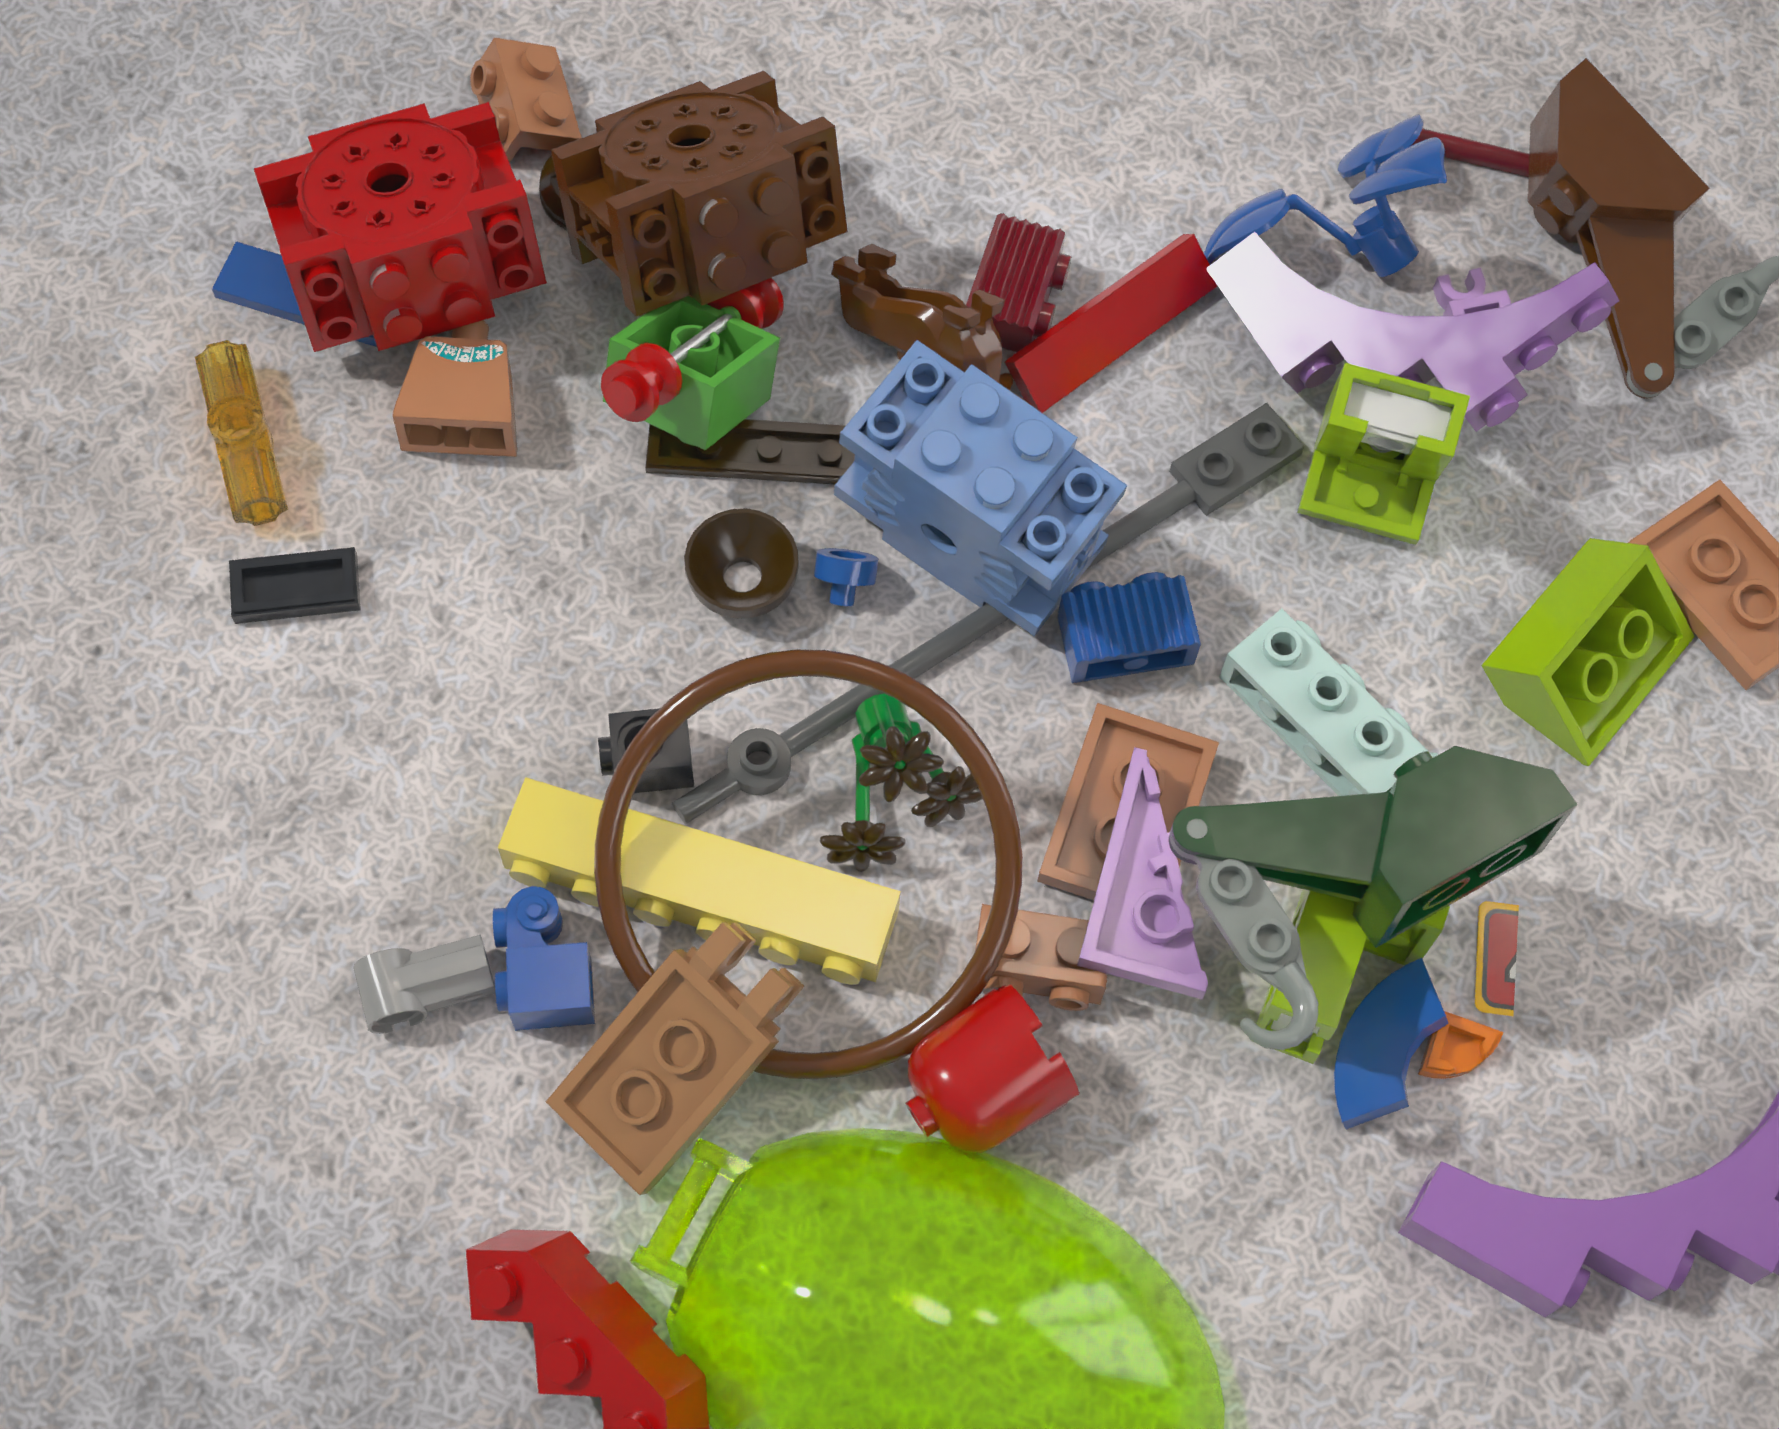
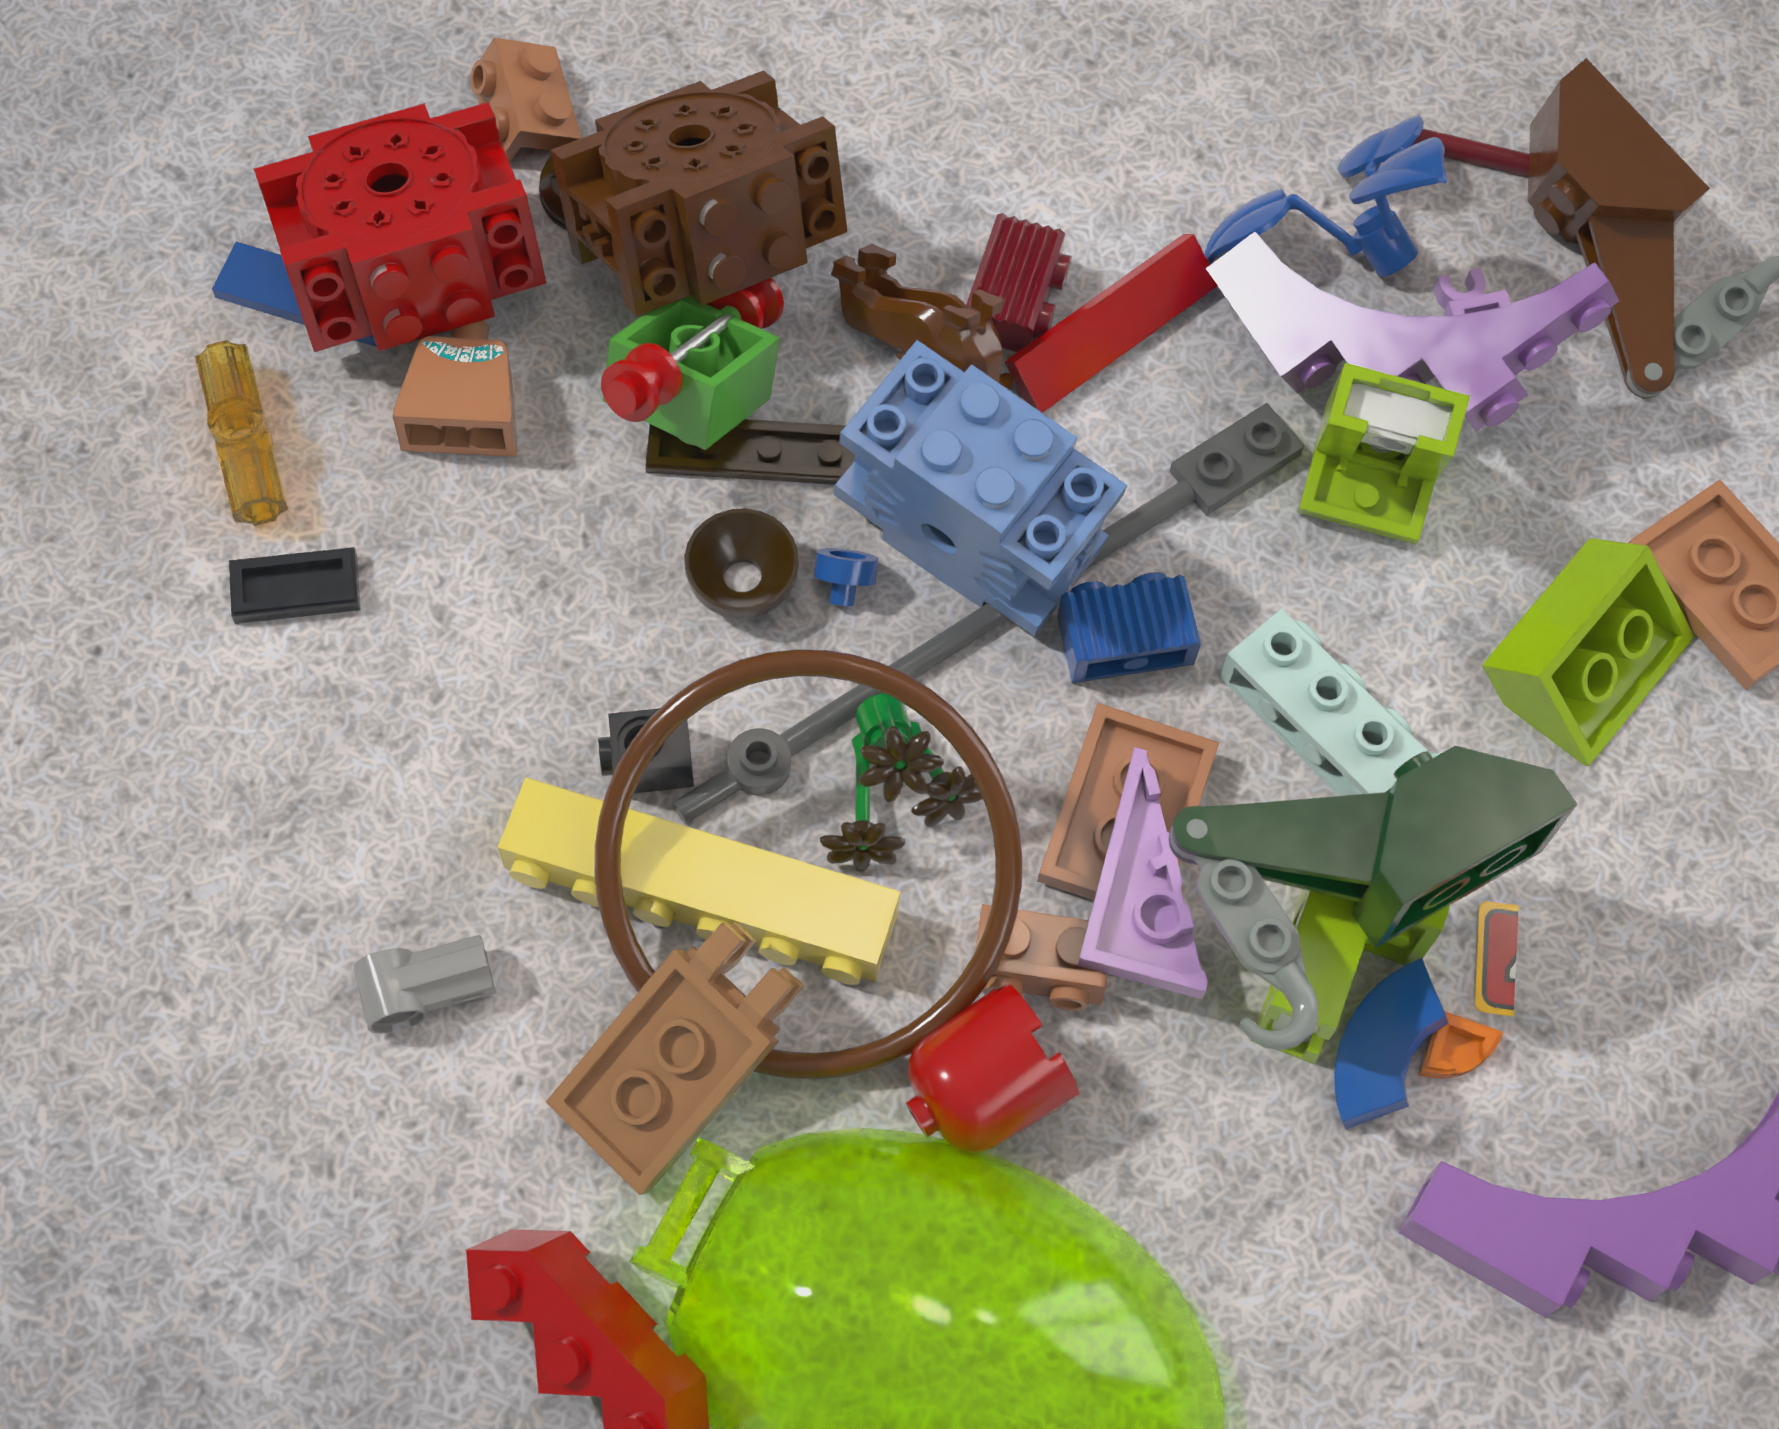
(542, 981): blue brick -> none

